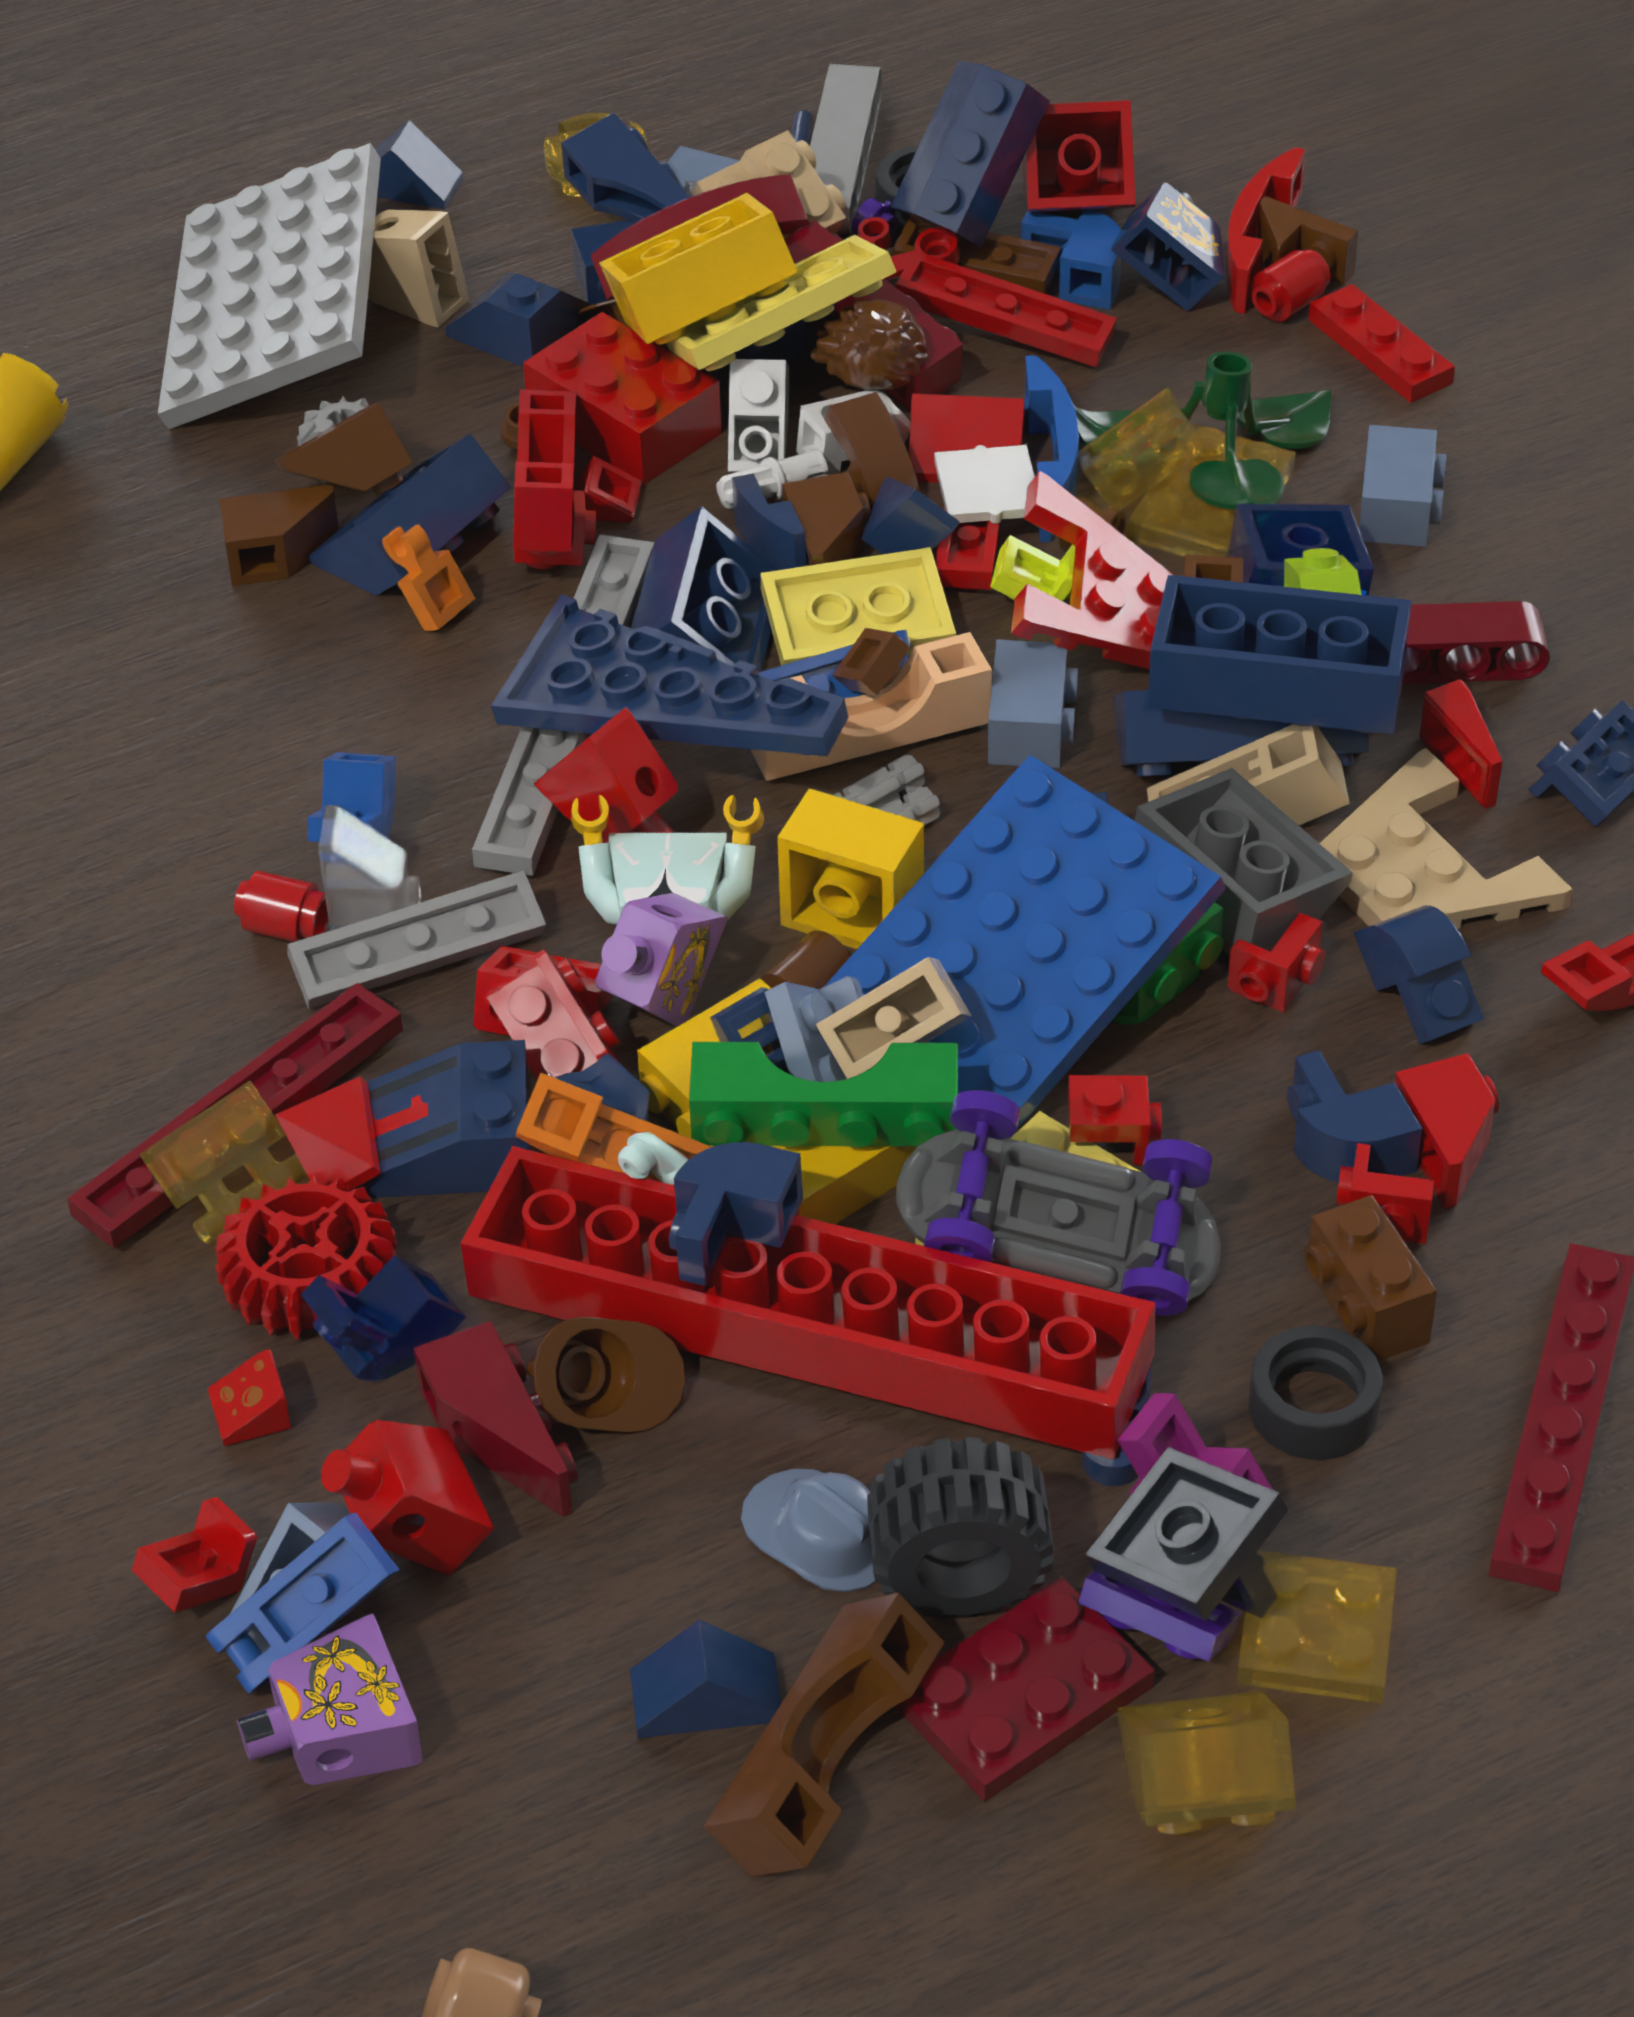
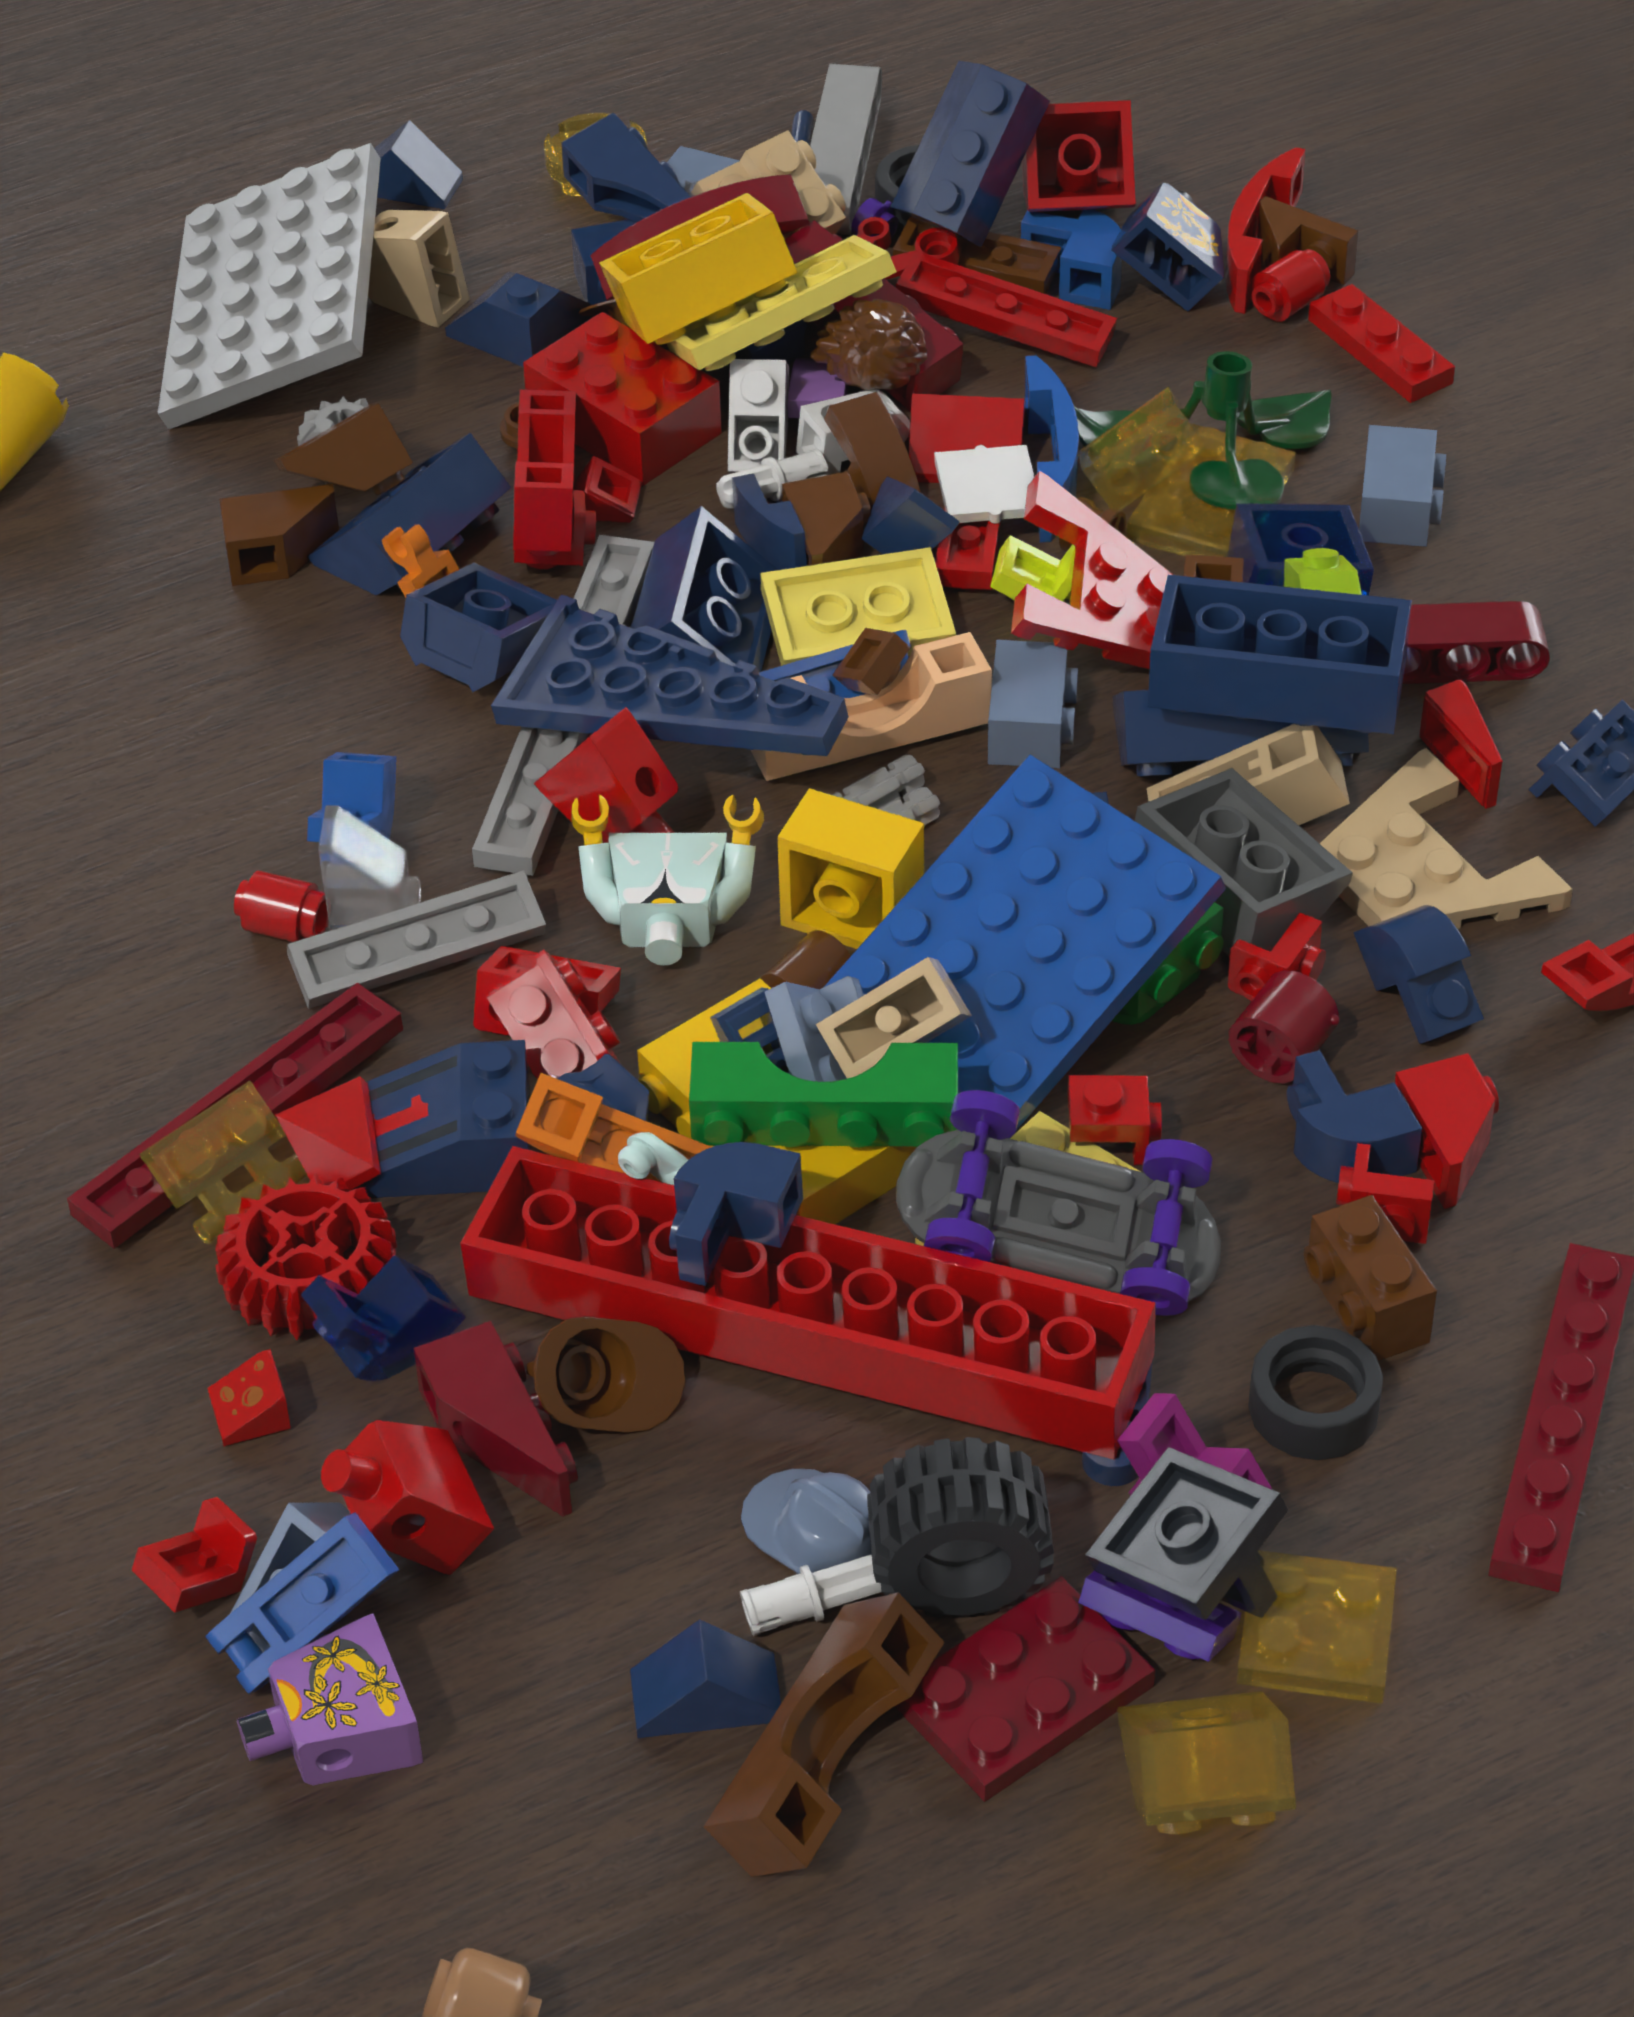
(472, 624): none -> dark blue slope
(660, 955): medium lavender torso -> none
(808, 1594): none -> white axle
(812, 384): none -> medium lavender slope
(1283, 1021): none -> dark red piece

